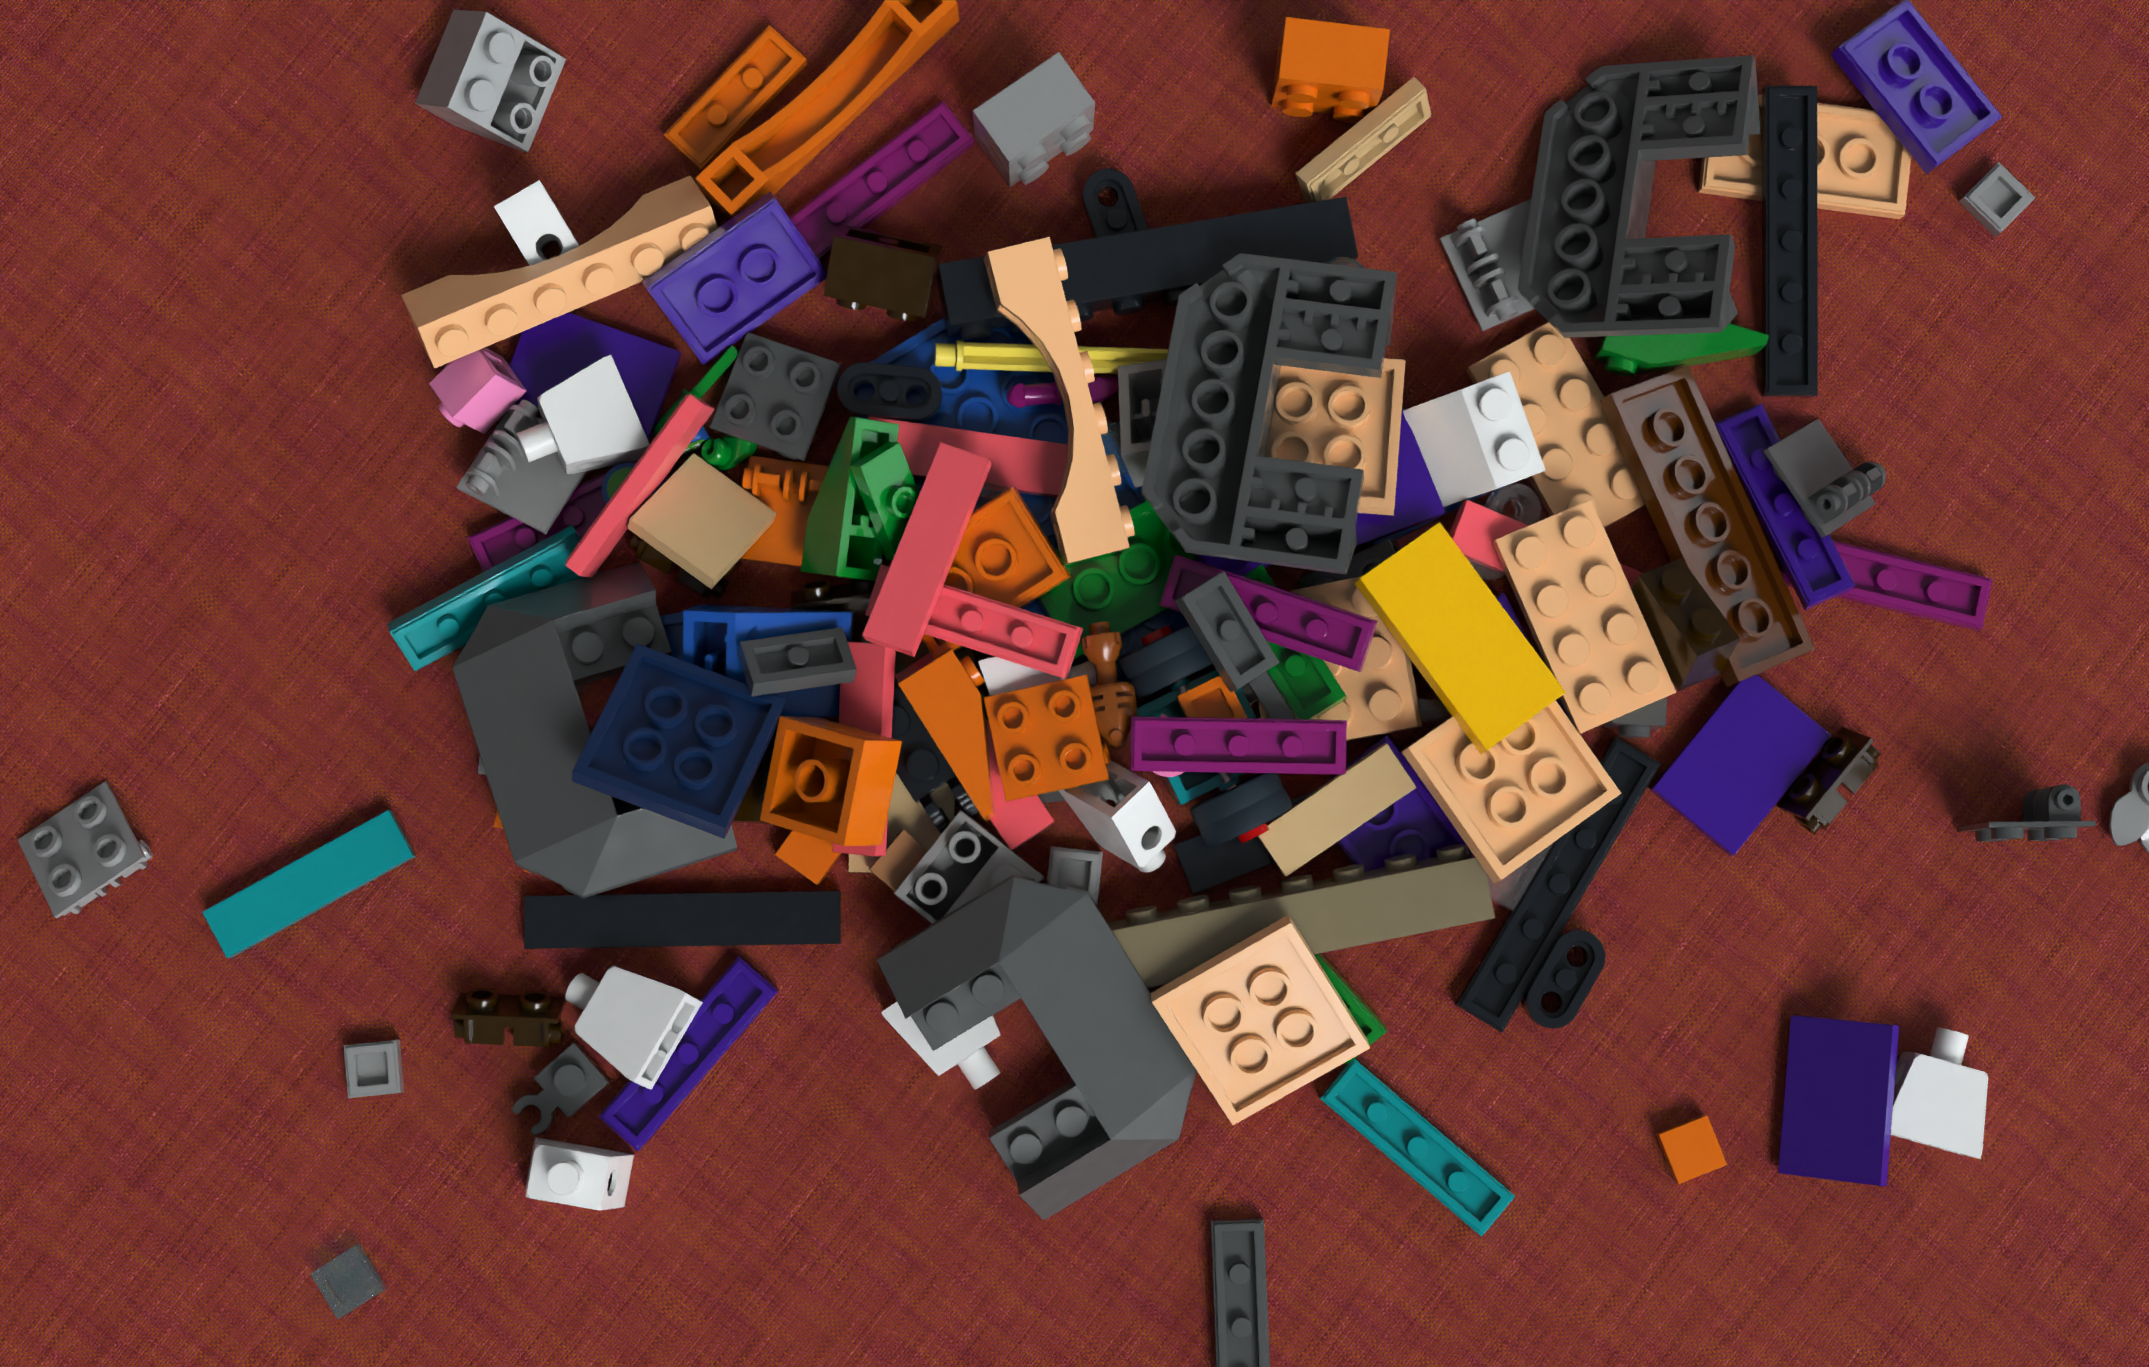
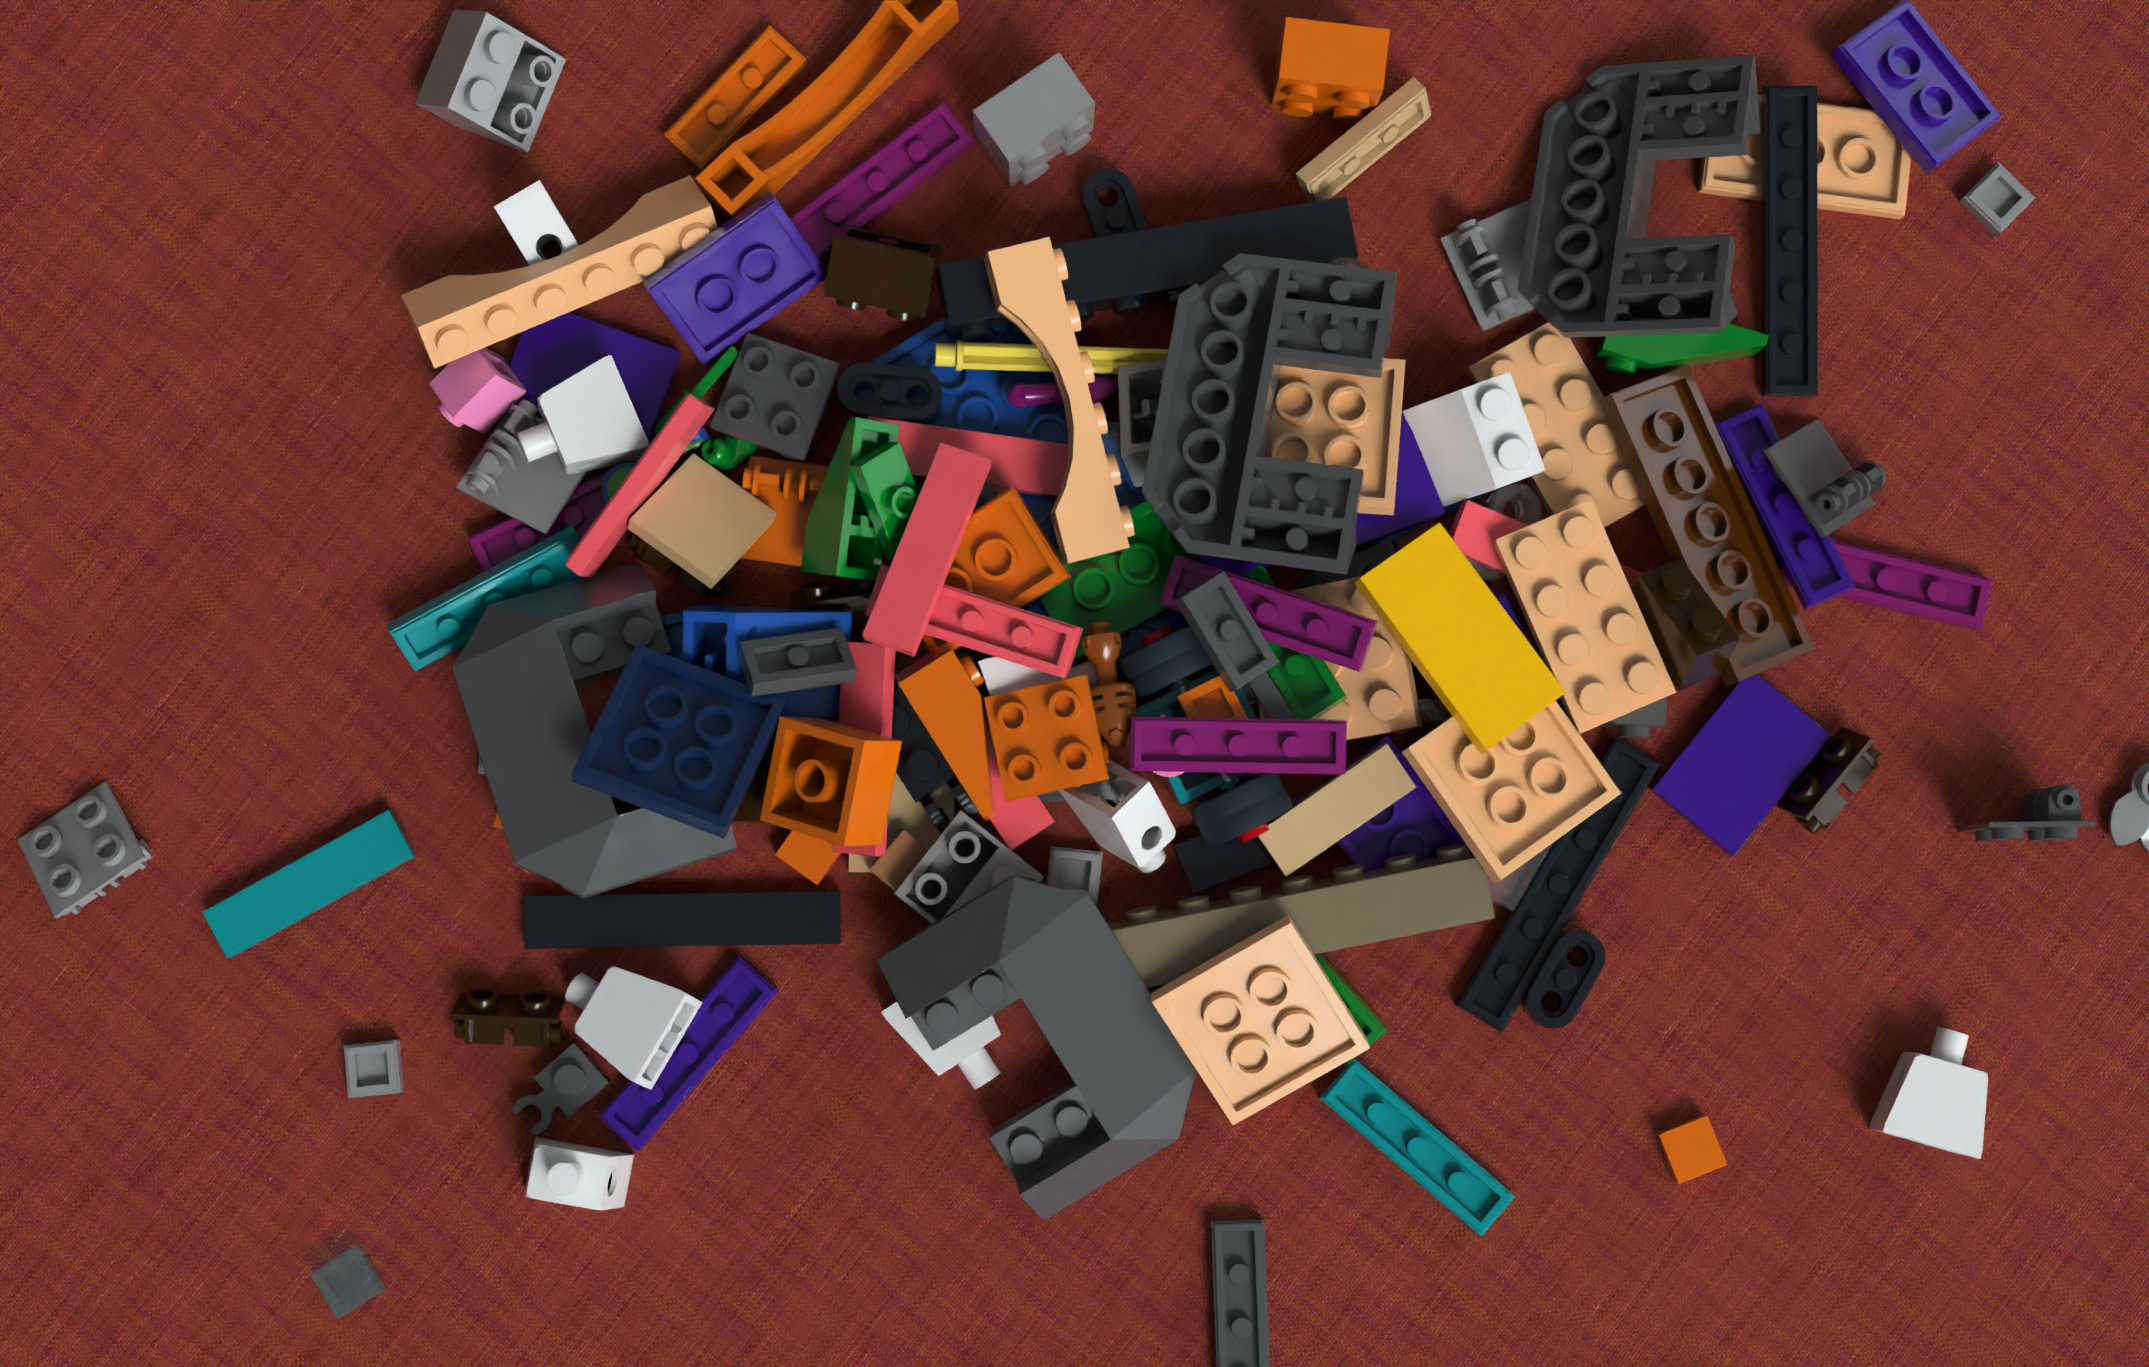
(1838, 1100): dark purple tile -> none

